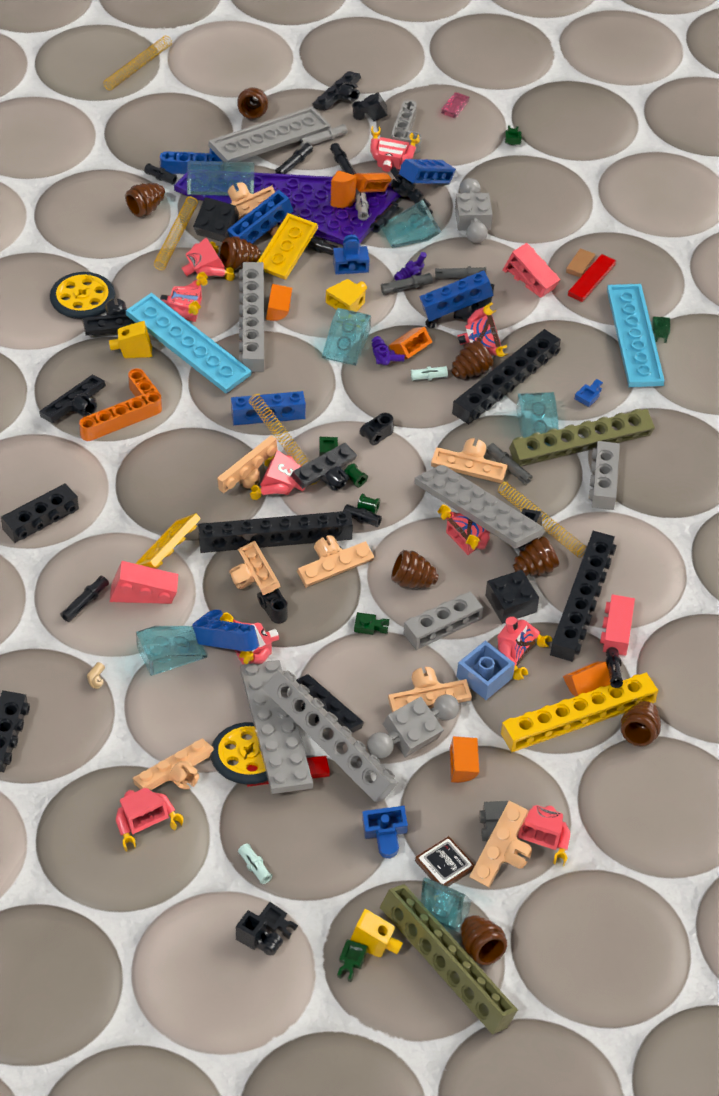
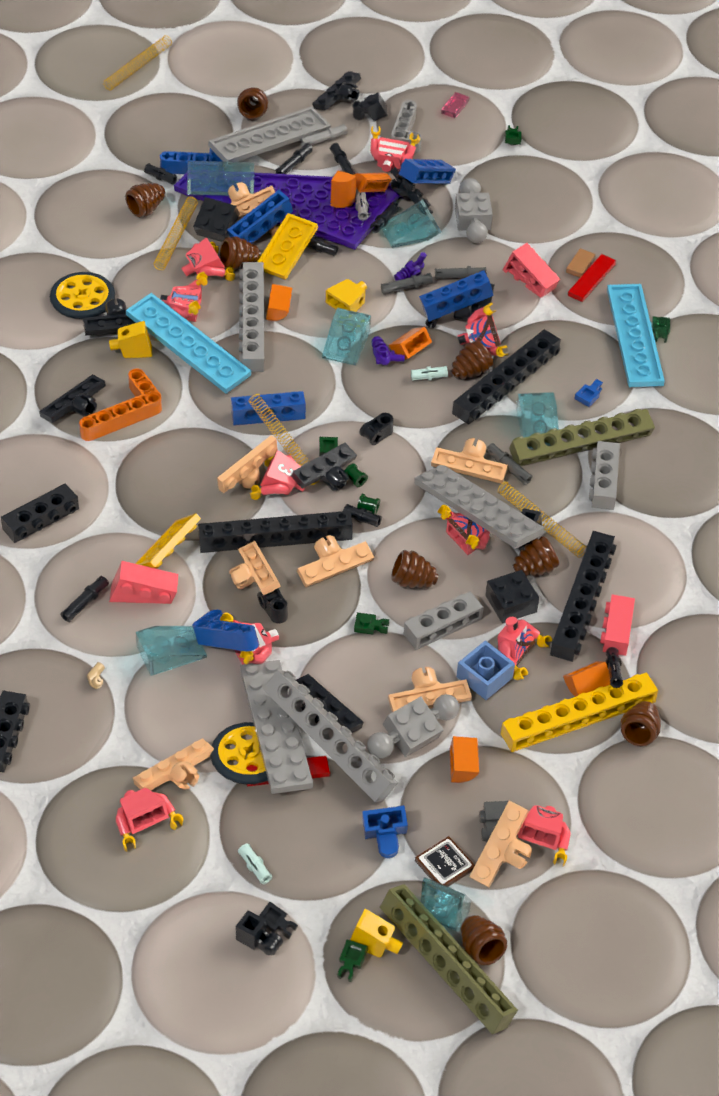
(351, 257): blue brick -> none

